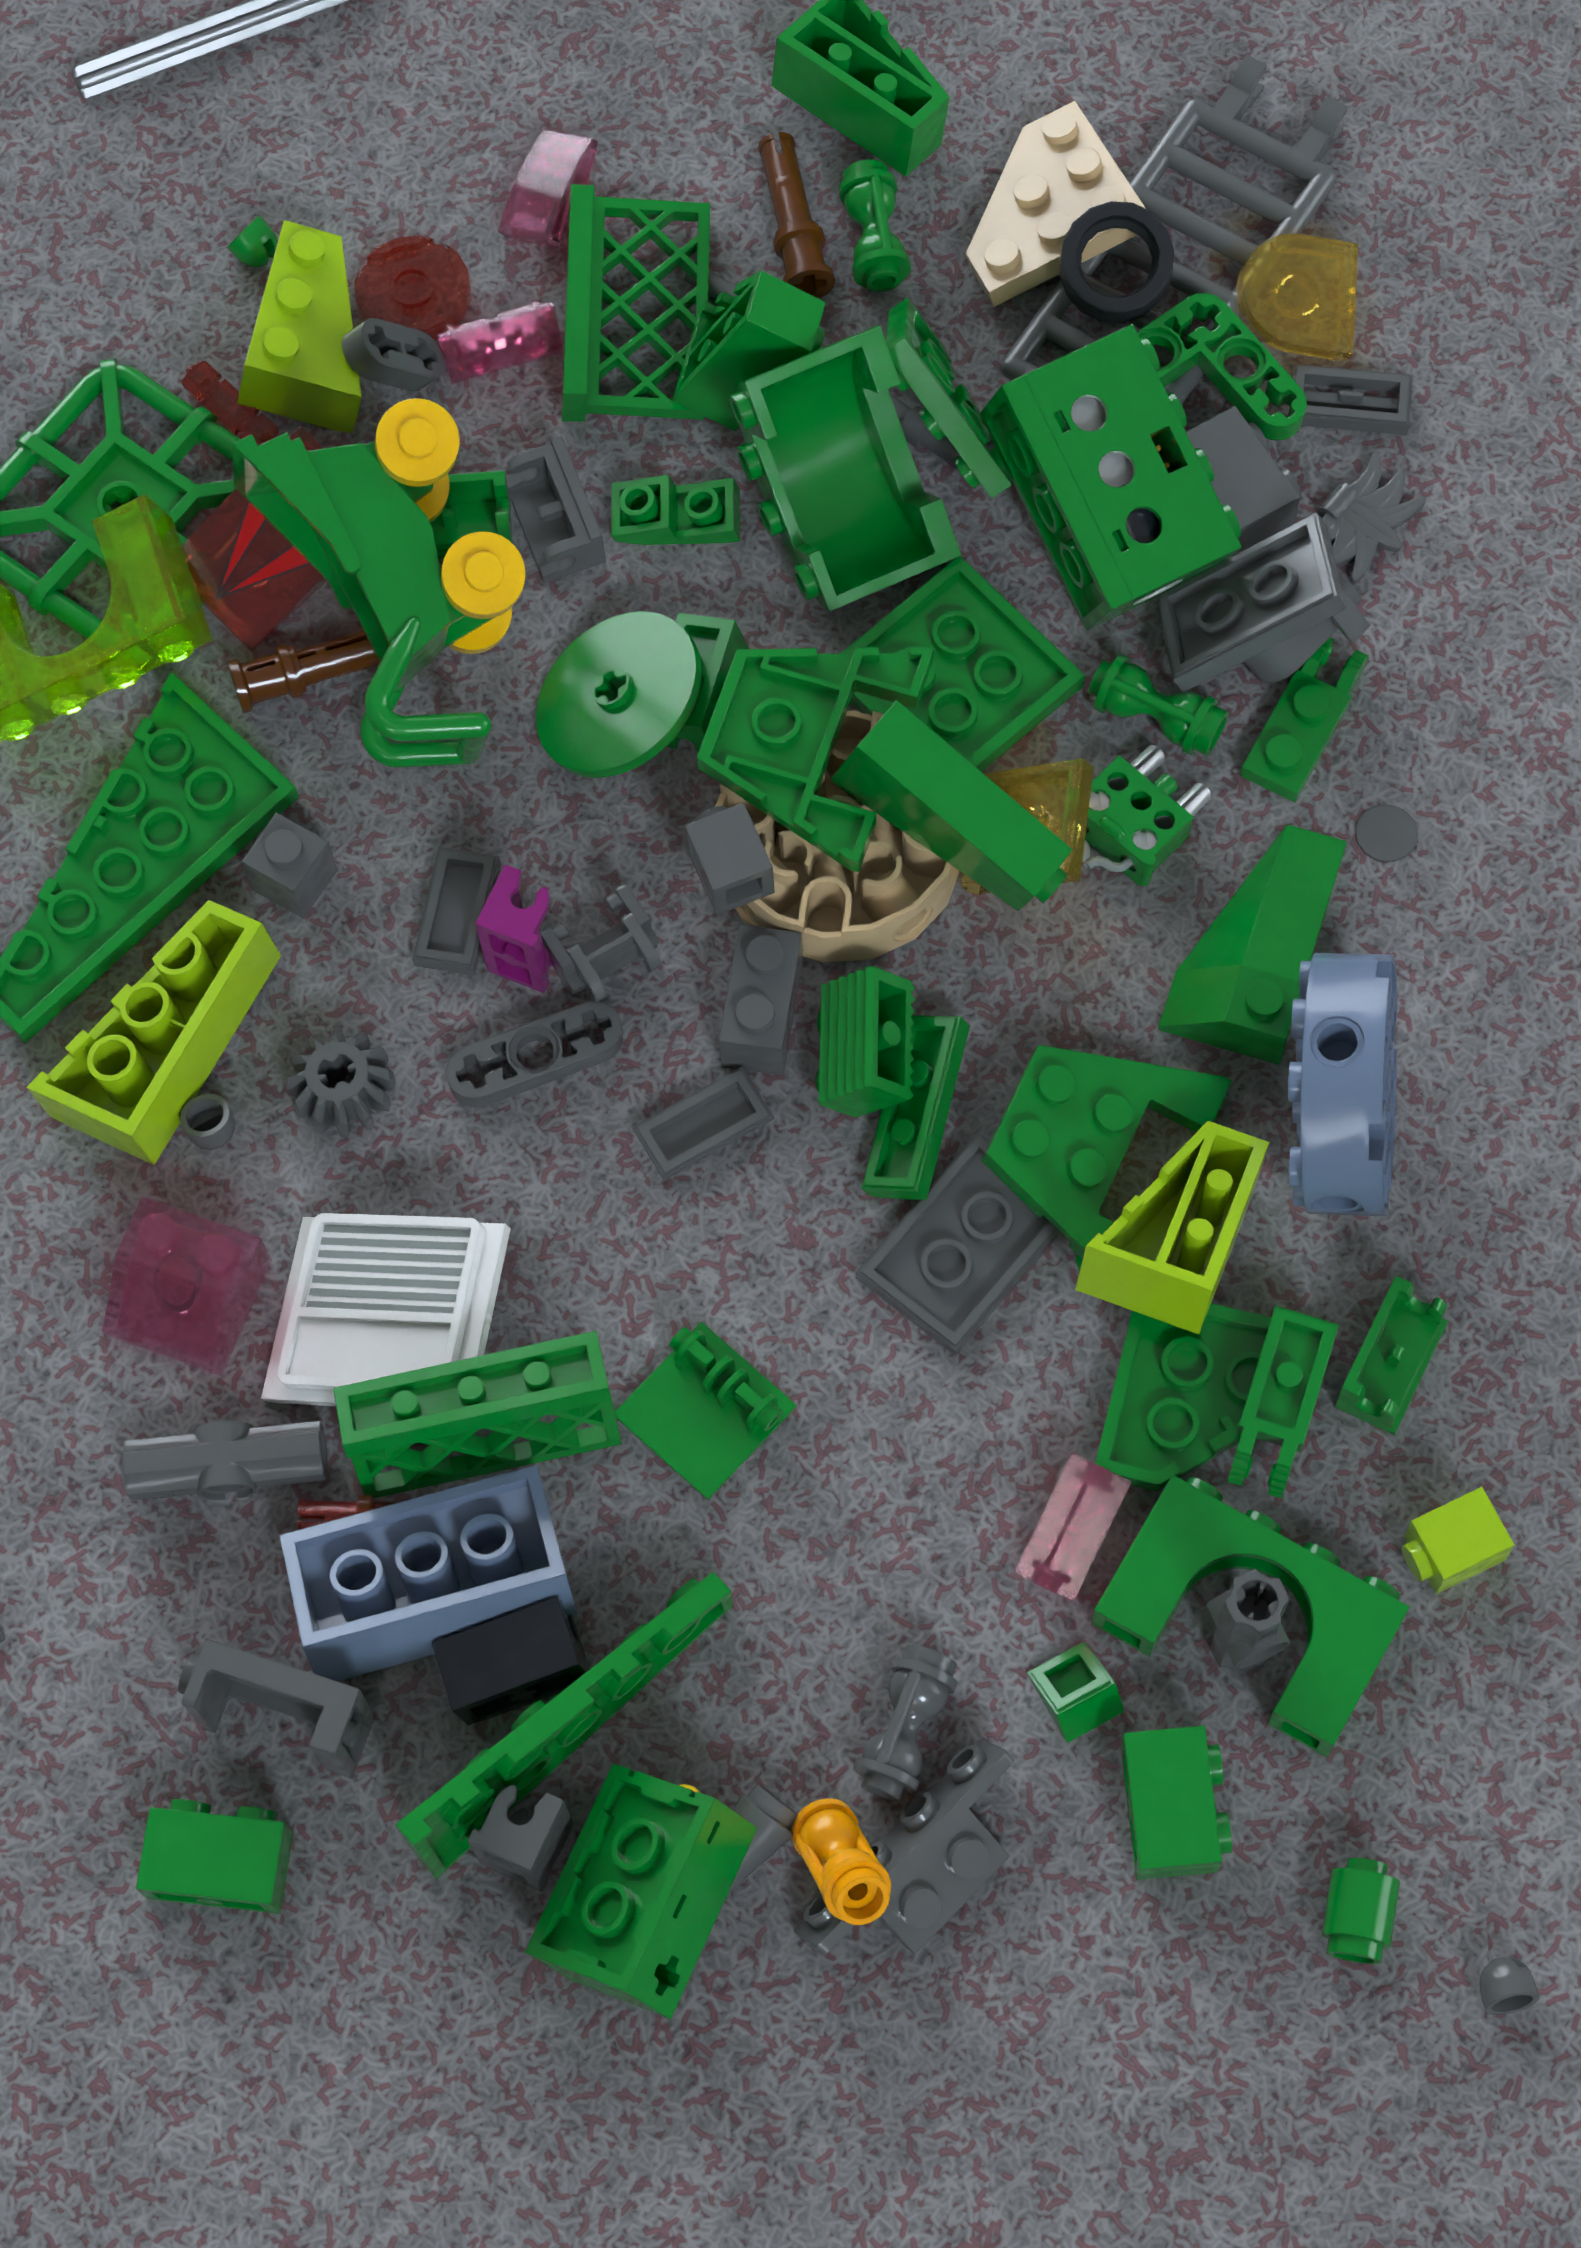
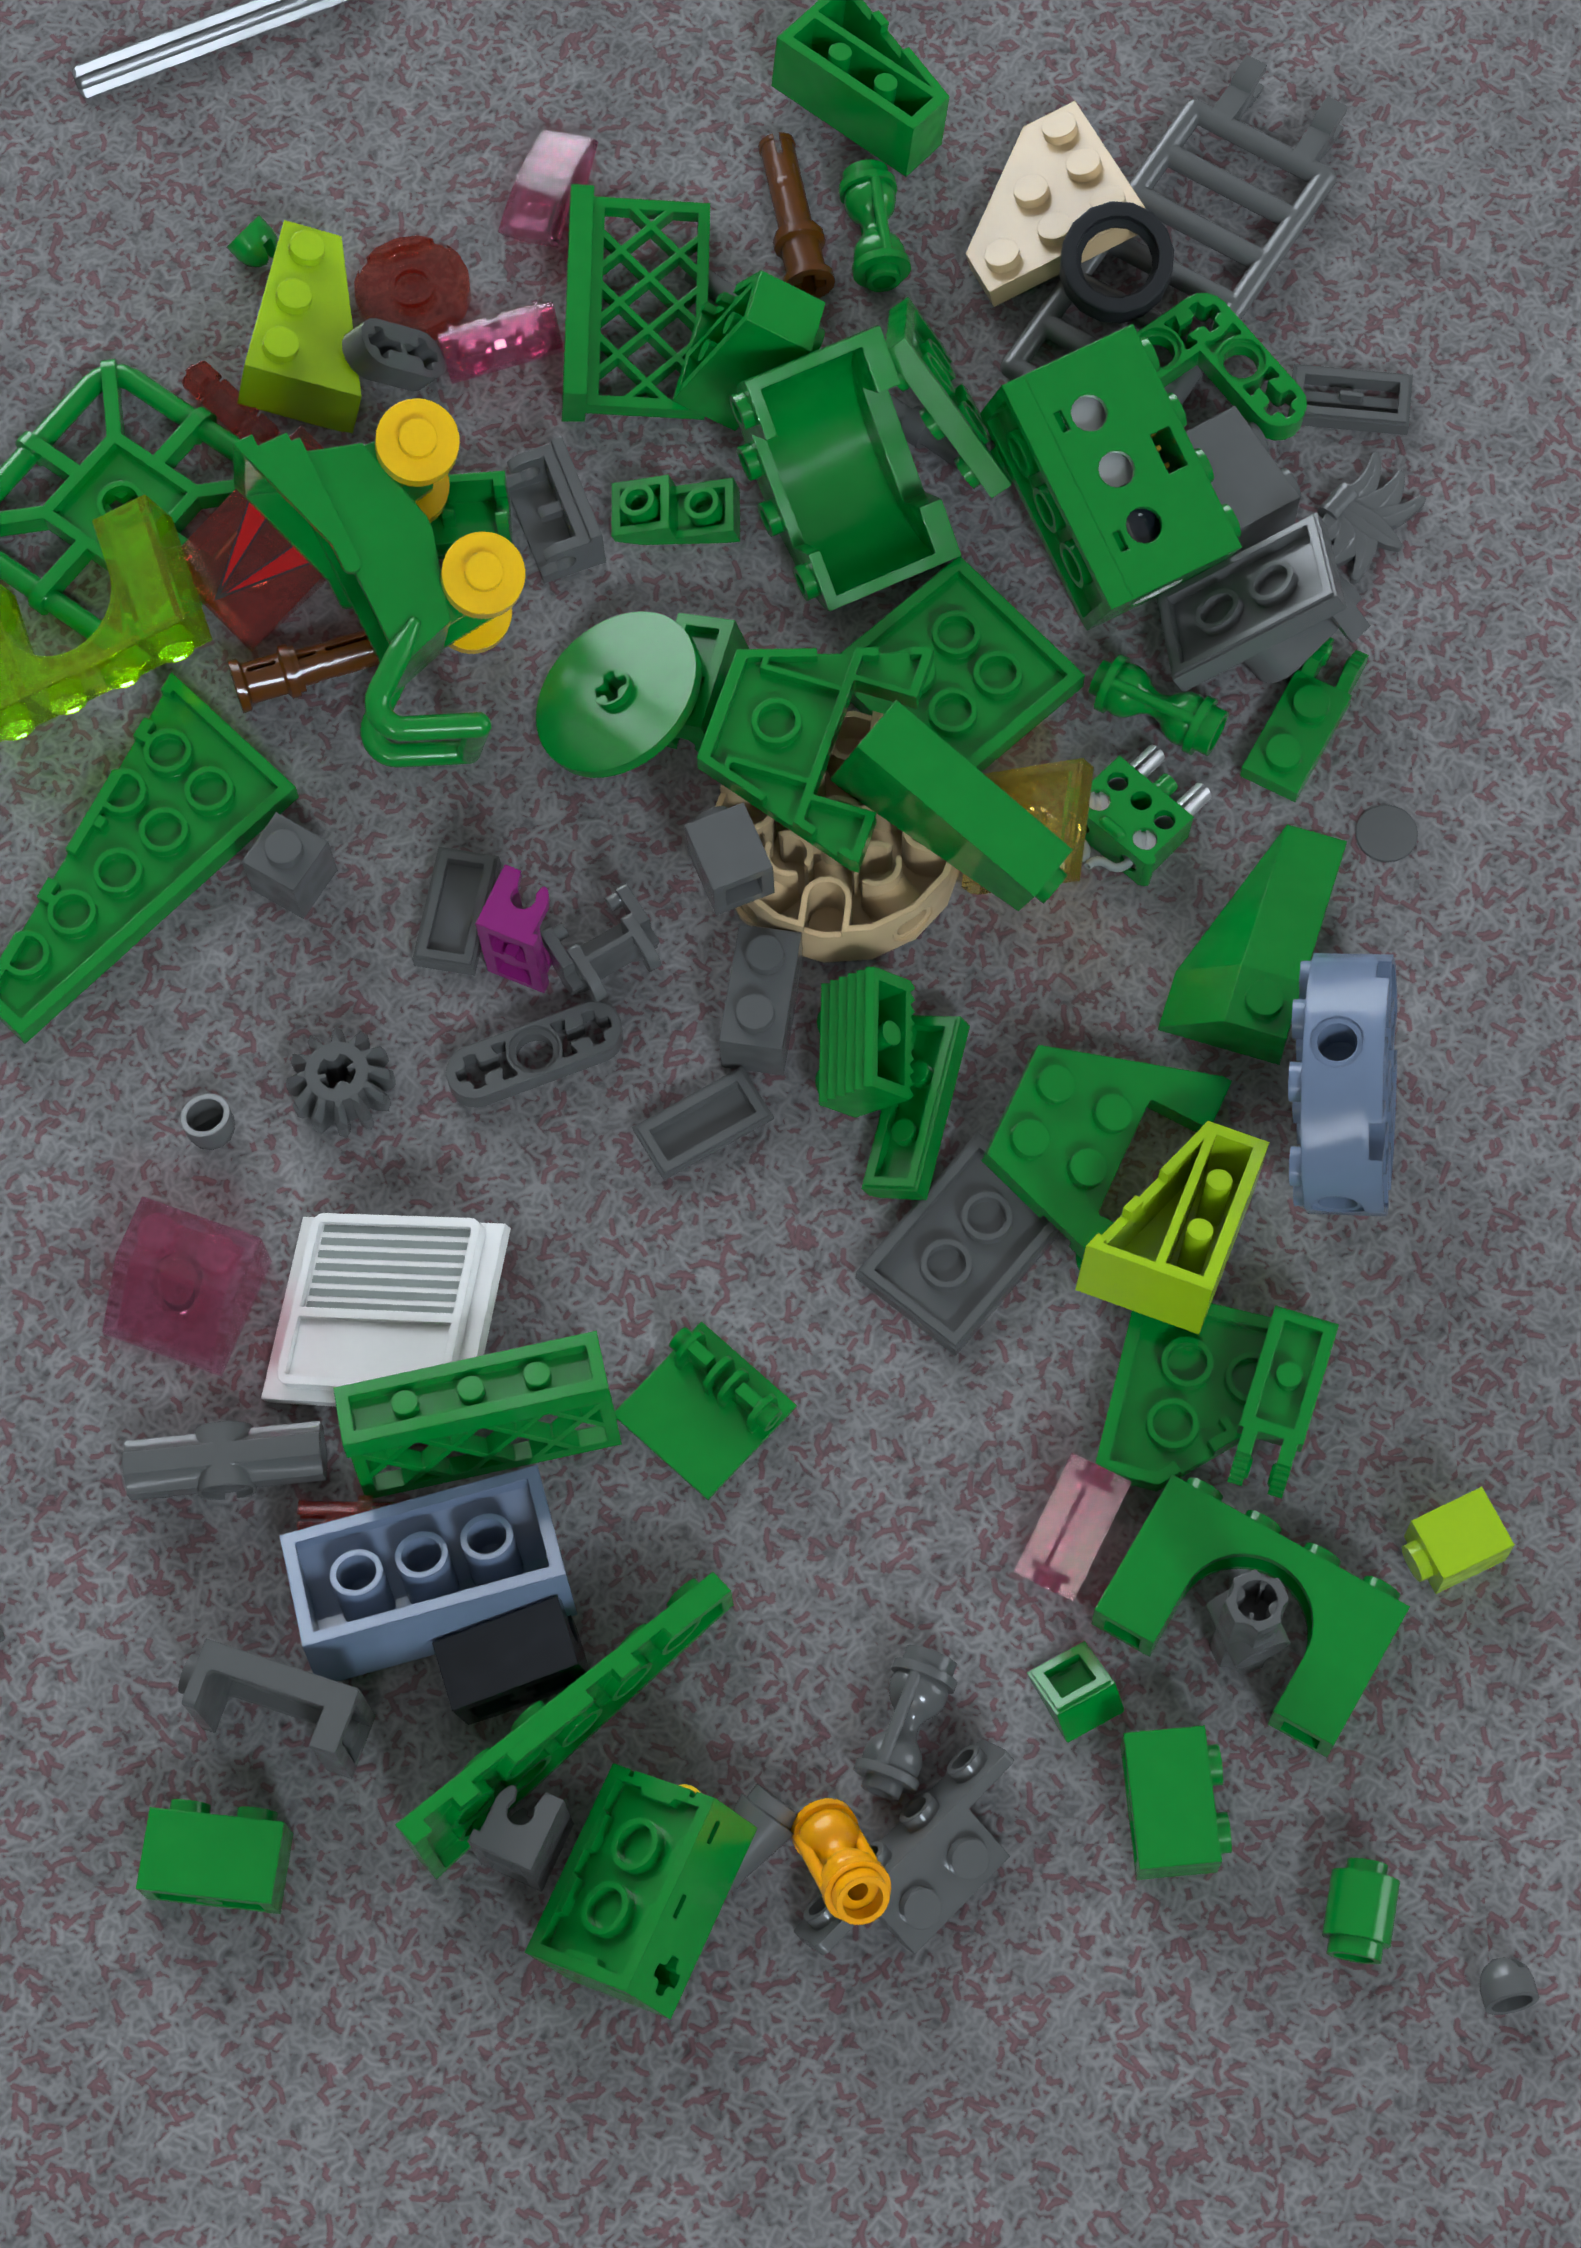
(162, 1035): lime wedge -> none
(1302, 294): clear yellow tile -> none
(1393, 1357): green hinge -> none

